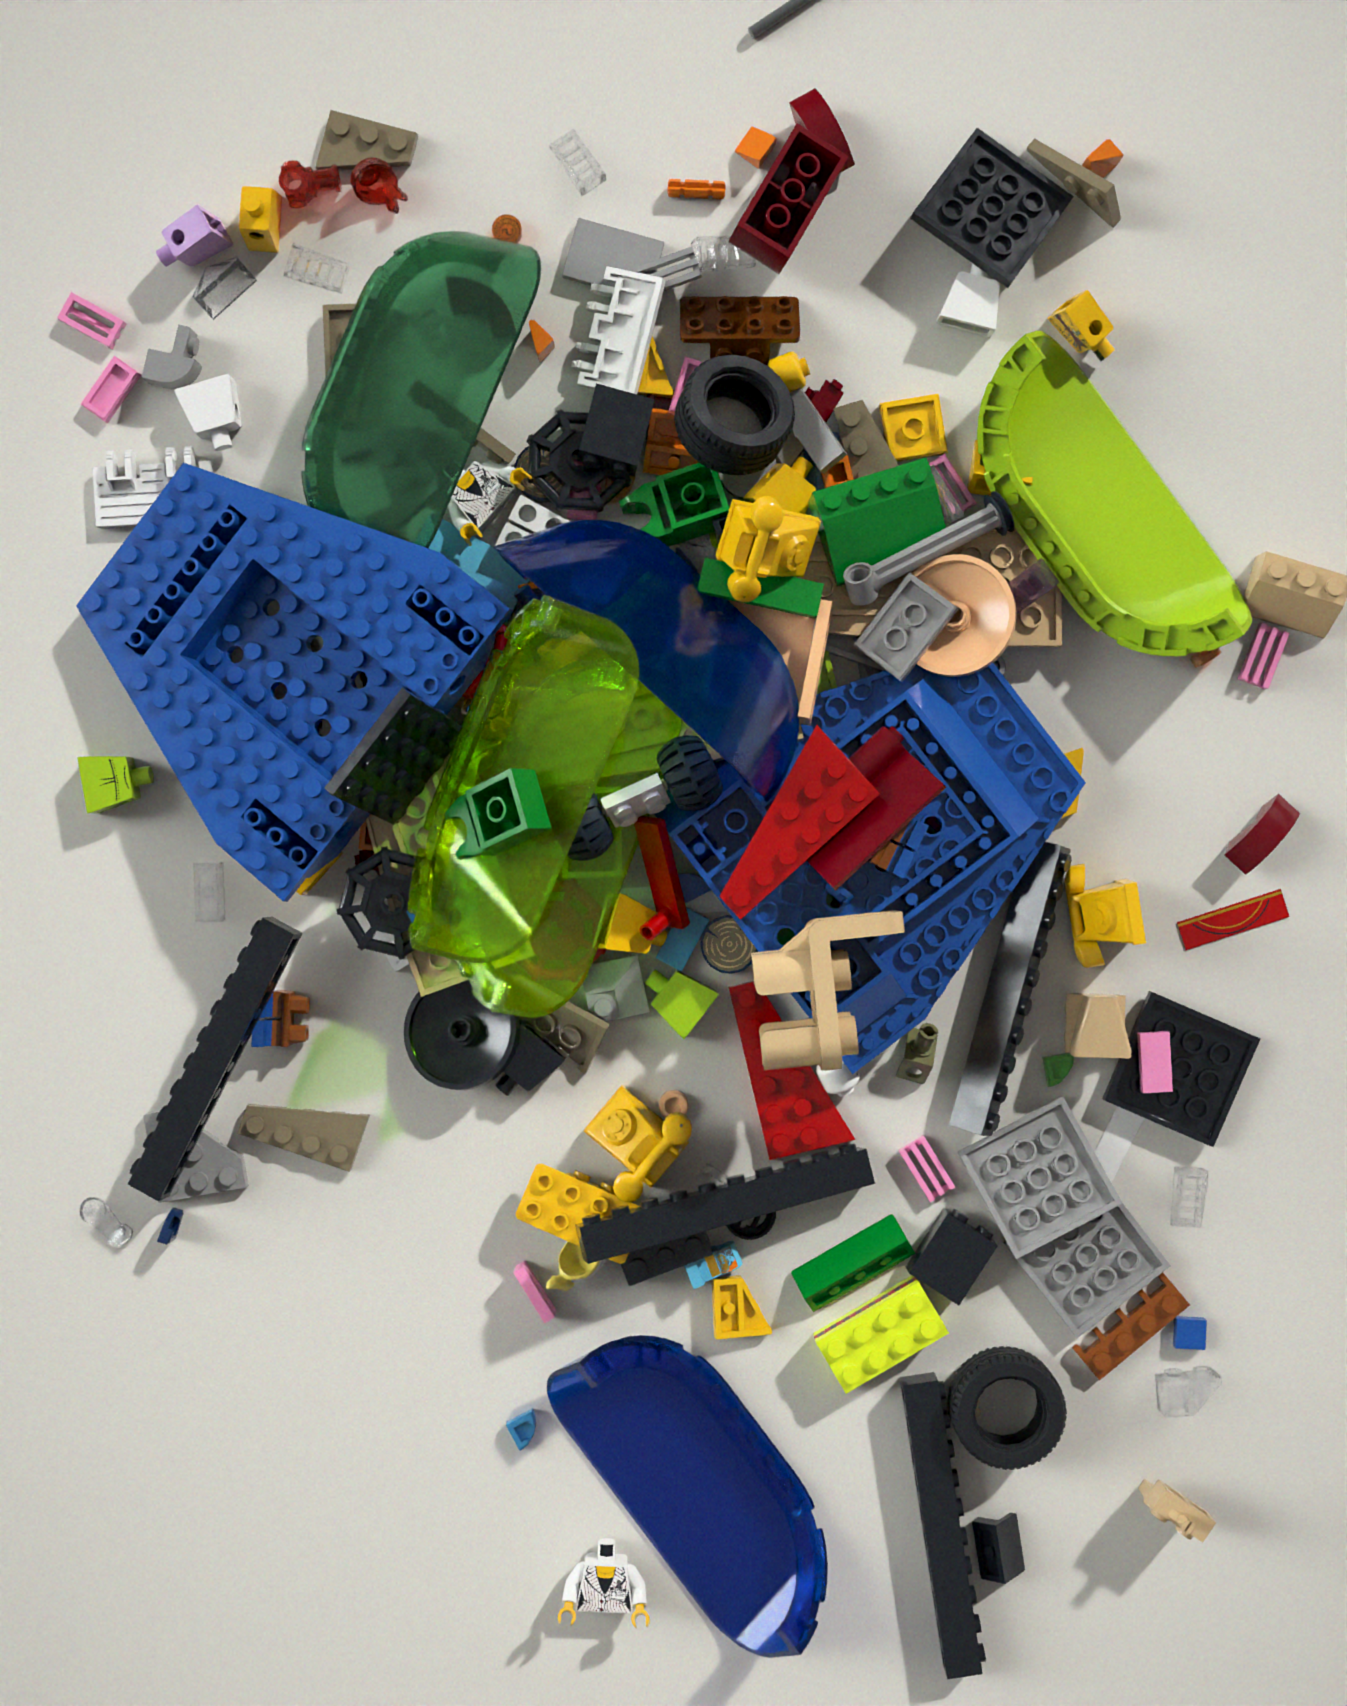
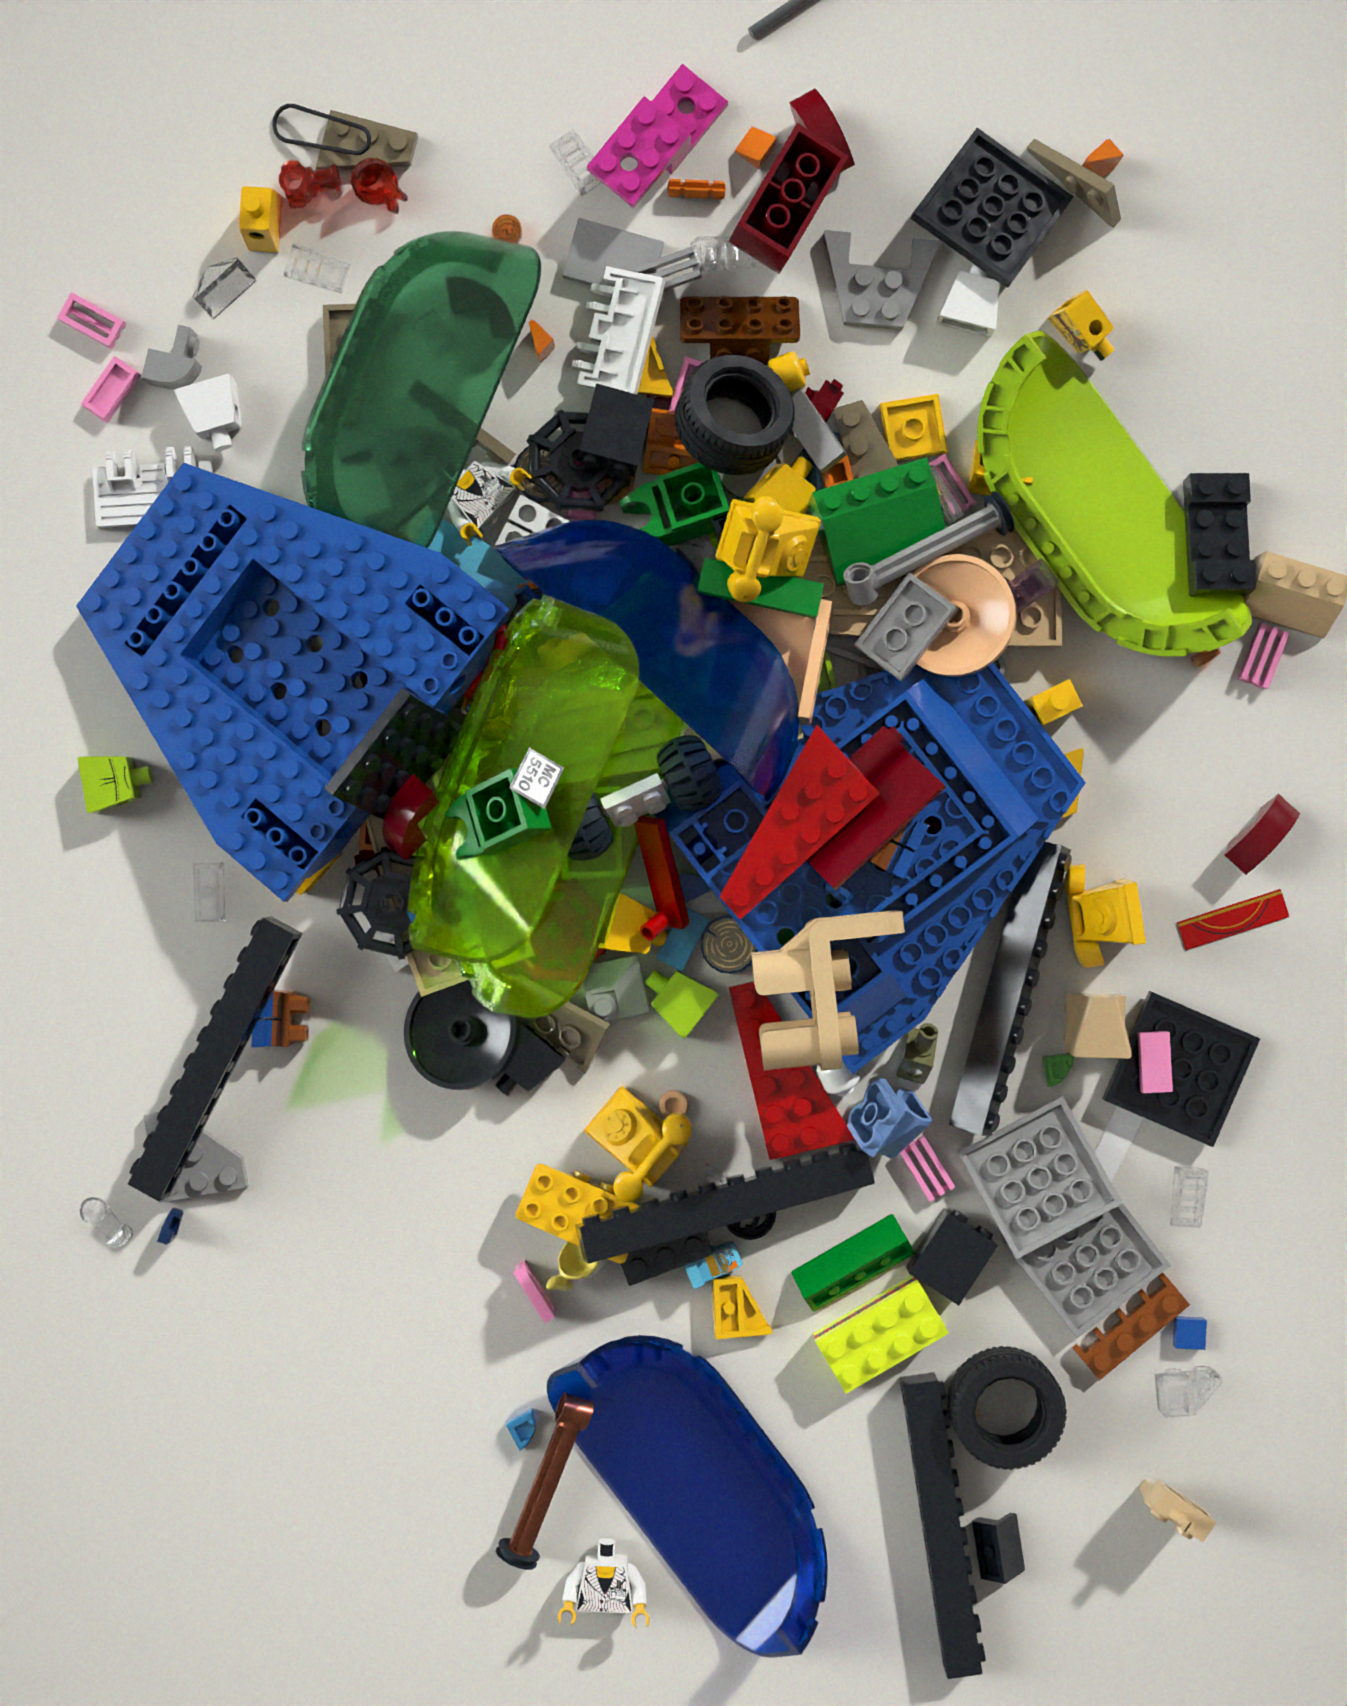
(193, 238): lavender torso -> none
(306, 1132): dark tan wing -> none
(319, 146): none -> black piece
(404, 813): none -> dark red brick
(536, 778): none -> sticker
(571, 1417): none -> copper piece
(657, 135): none -> dark pink bracket
(875, 293): none -> light grey wing
(887, 1120): none -> medium blue piece
(1054, 702): none -> yellow torso
(1218, 533): none -> black piece

